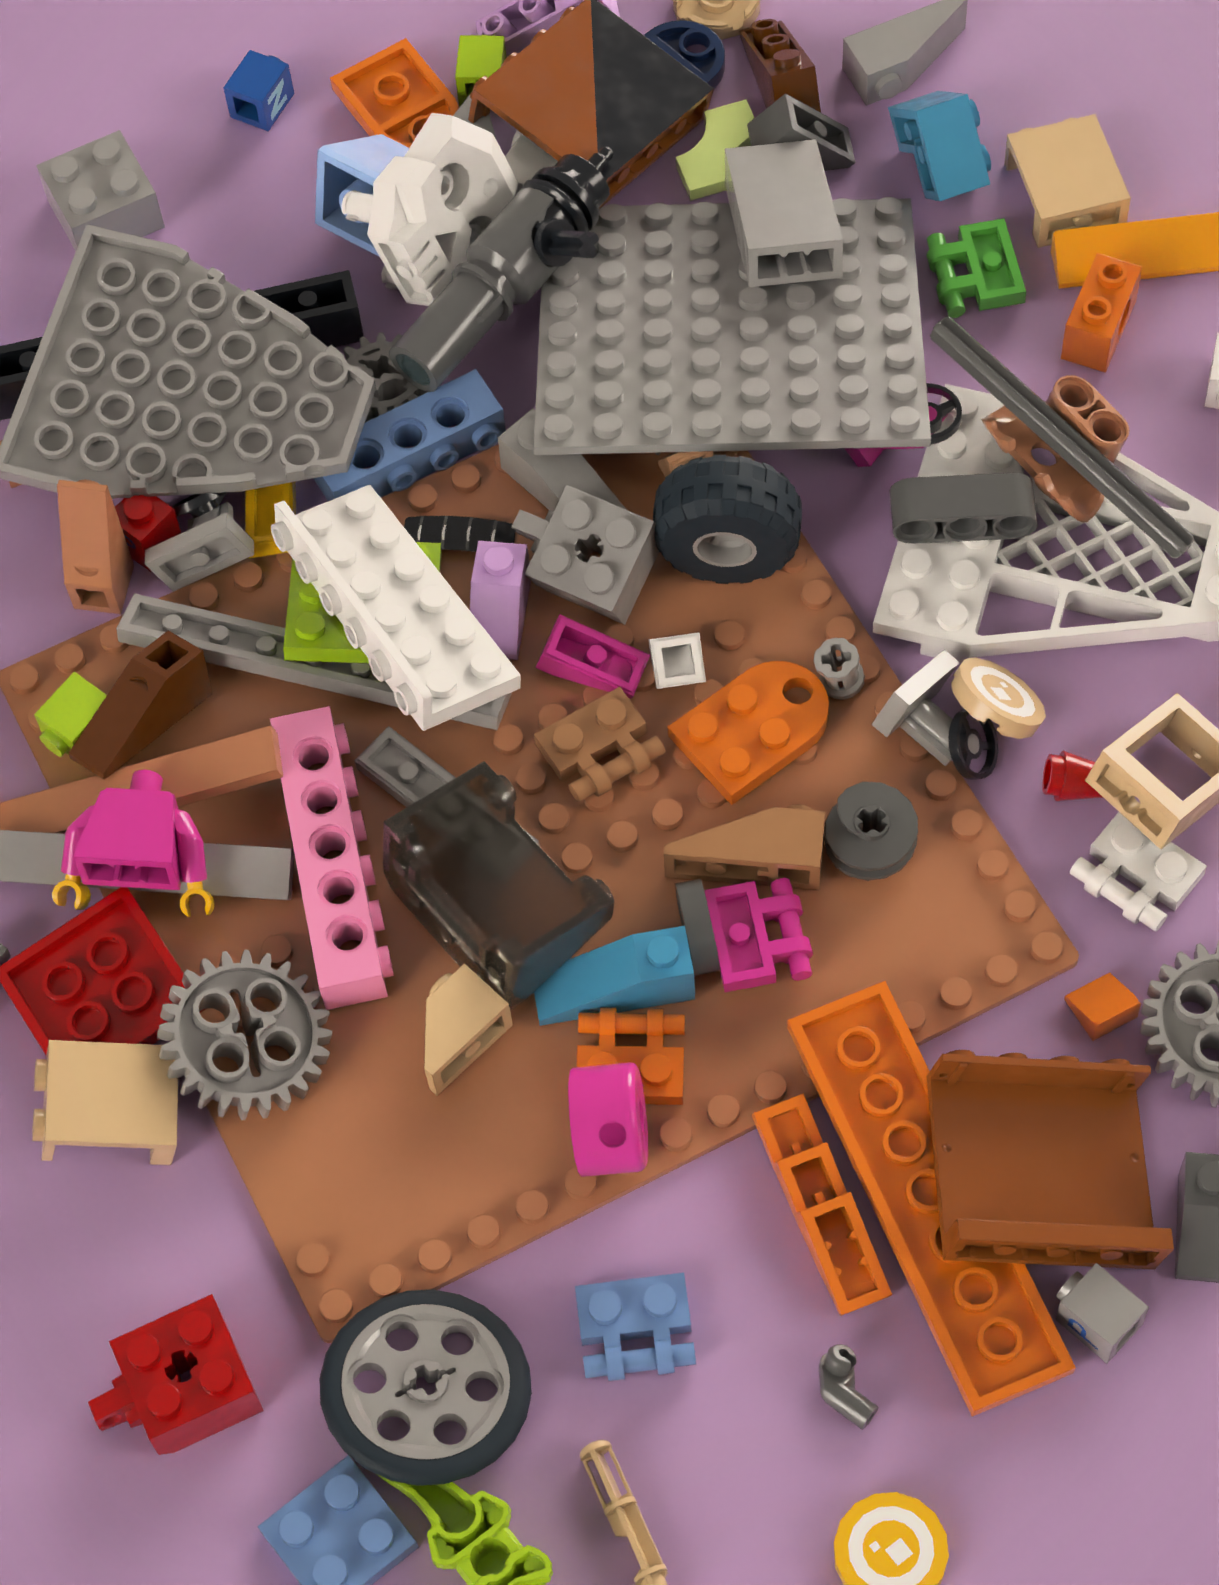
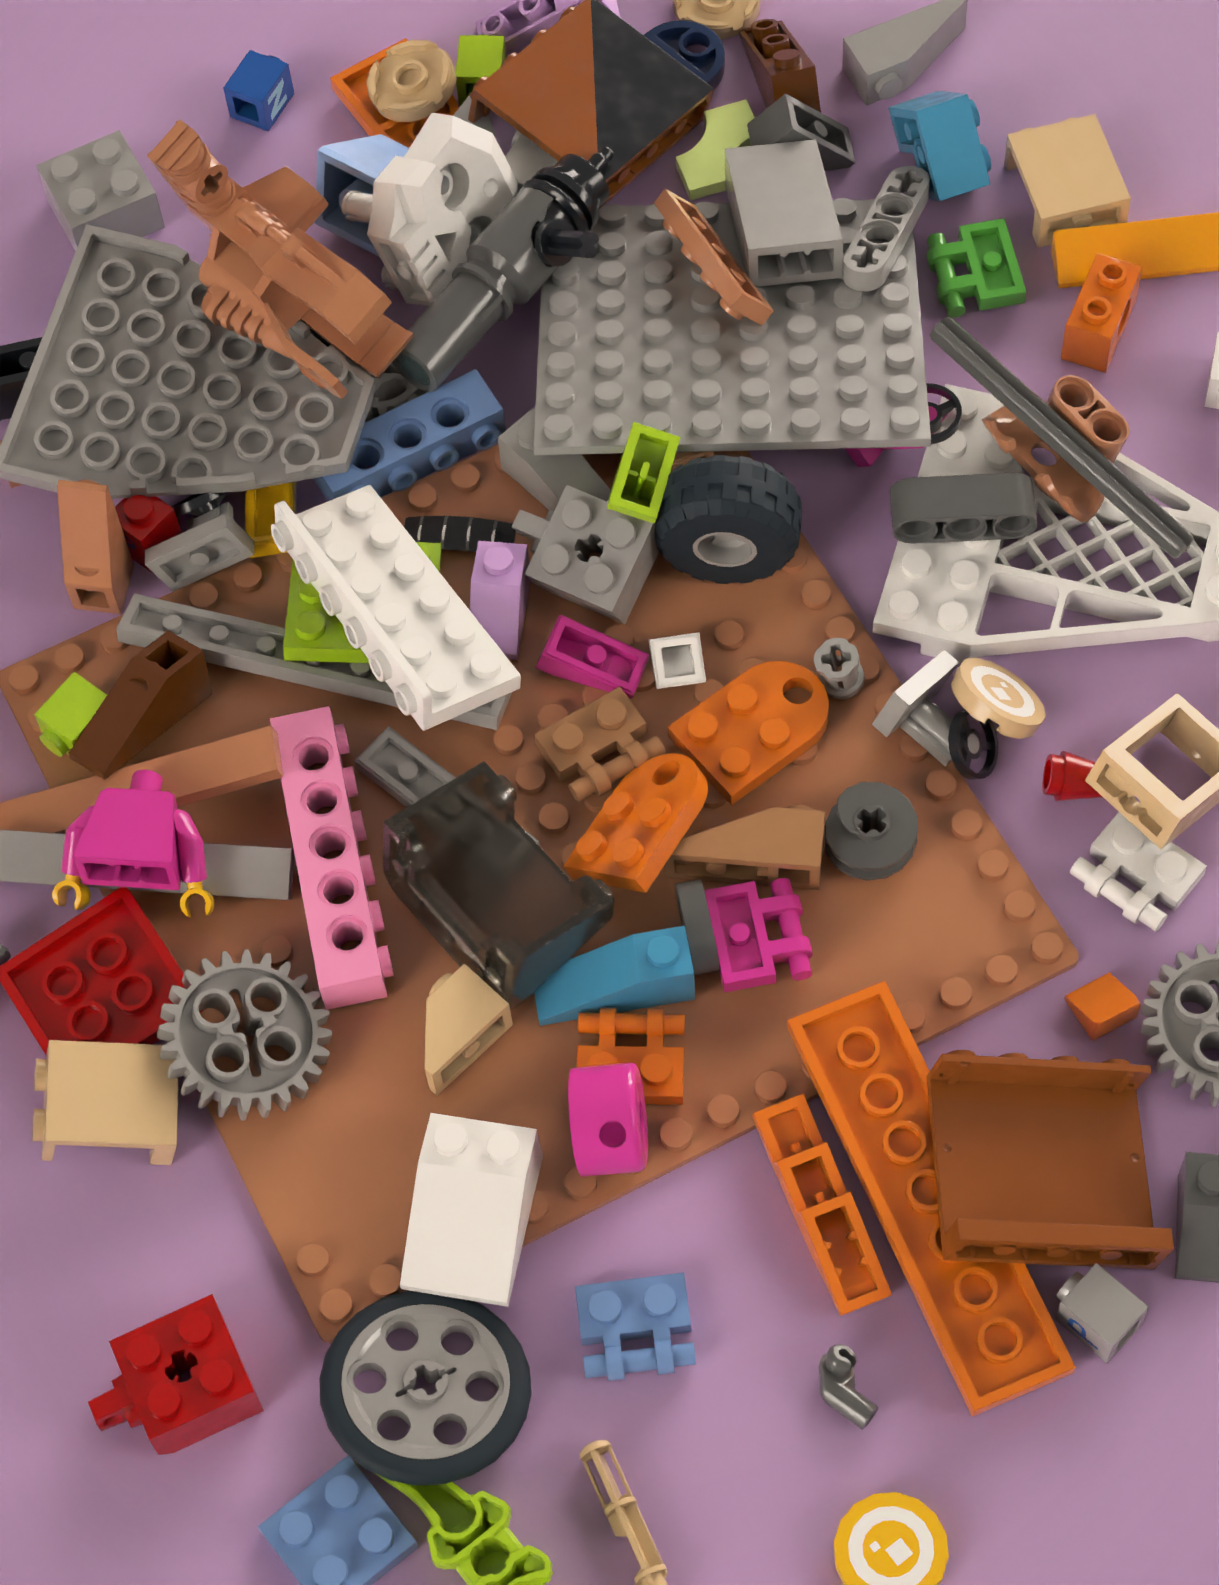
(269, 271): none -> nougat piece
(411, 81): none -> tan tile
(470, 1208): none -> white slope
(641, 823): none -> orange plate
(643, 472): none -> lime slope
(709, 252): none -> nougat plate
(886, 227): none -> light grey beam

